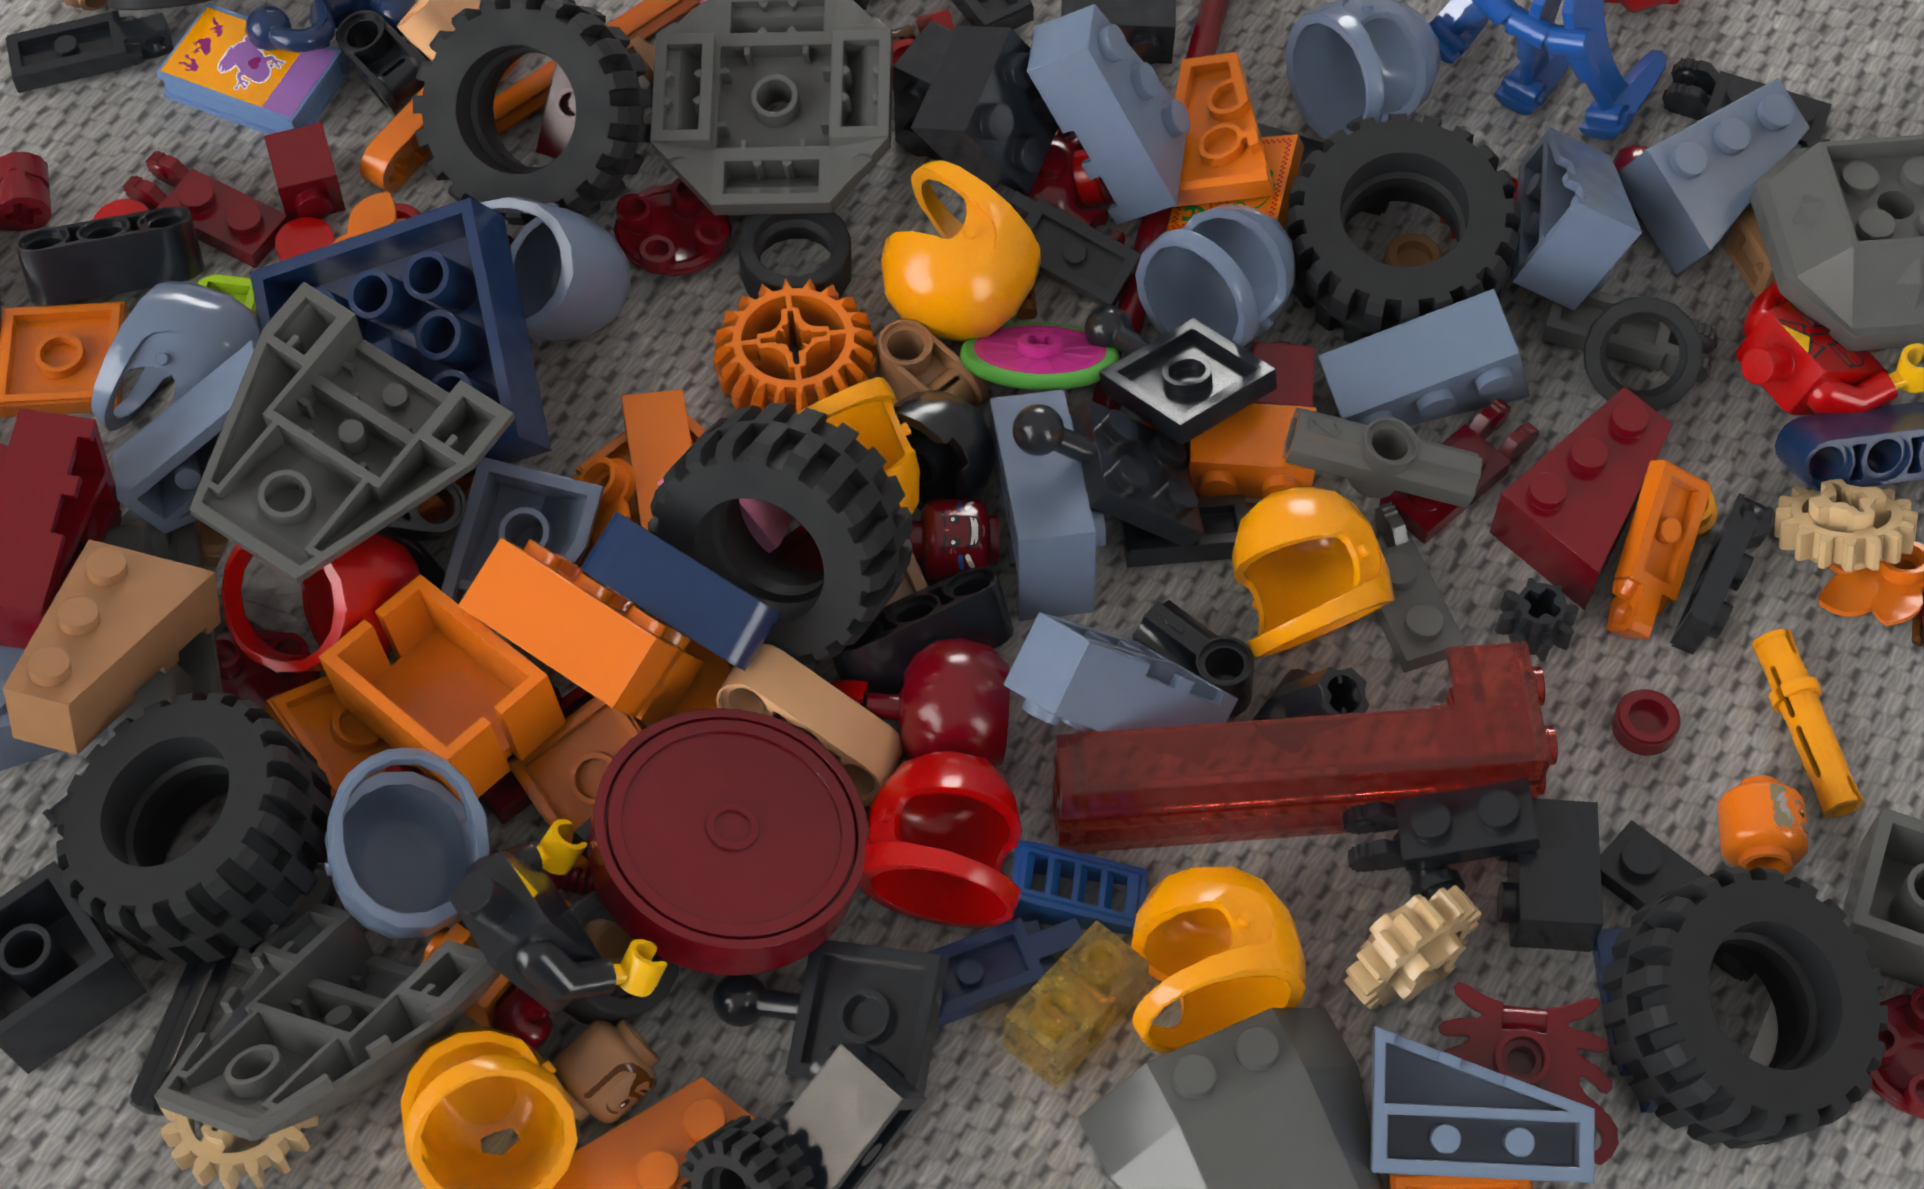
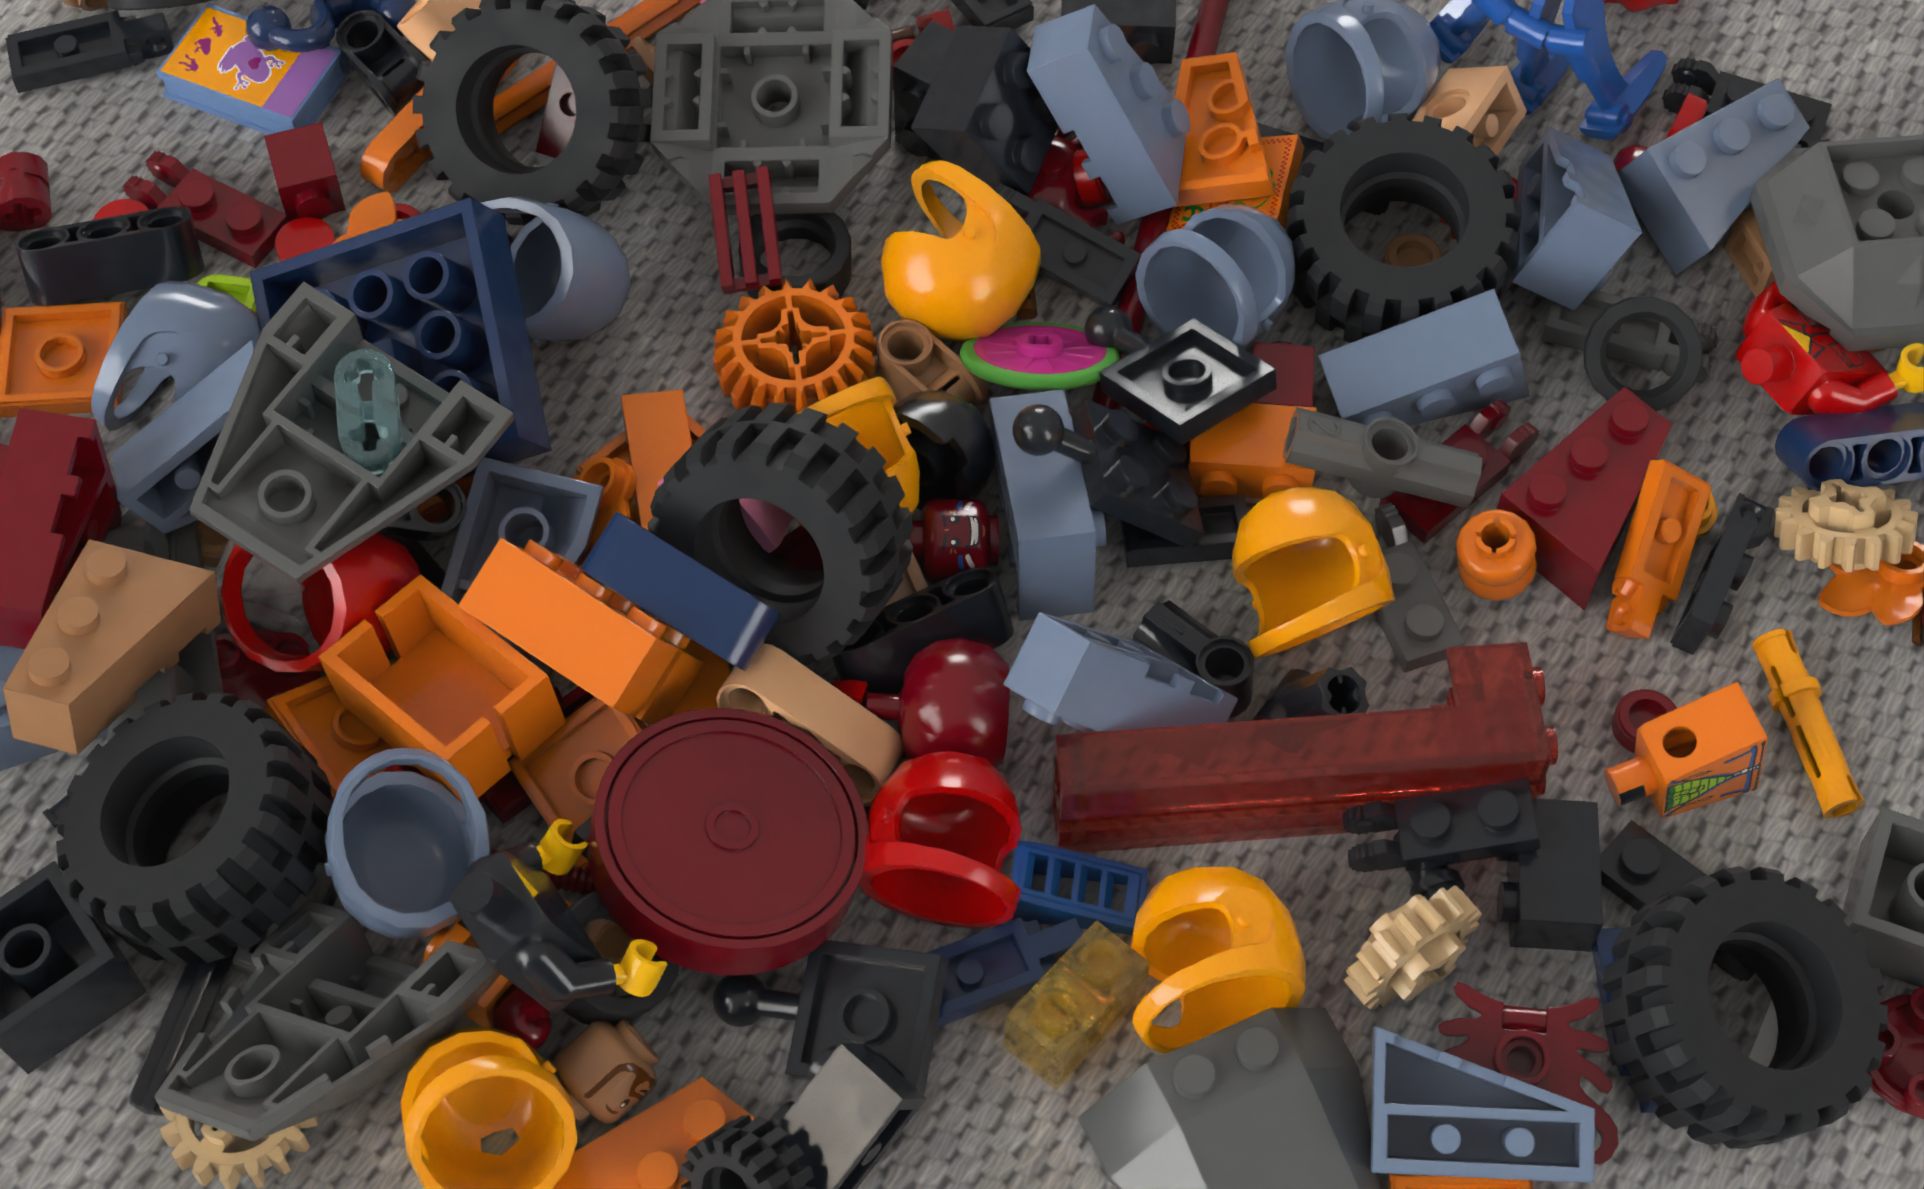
(382, 410): none -> clear light blue beam
(670, 230): dark red dish -> none
(739, 184): none -> dark red tile
(1478, 101): none -> light nougat brick
(1496, 555): none -> orange piece
(1538, 618): black gear -> none
(1690, 112): none -> red tile
(1694, 755): none -> orange torso
(1762, 825): orange head -> none

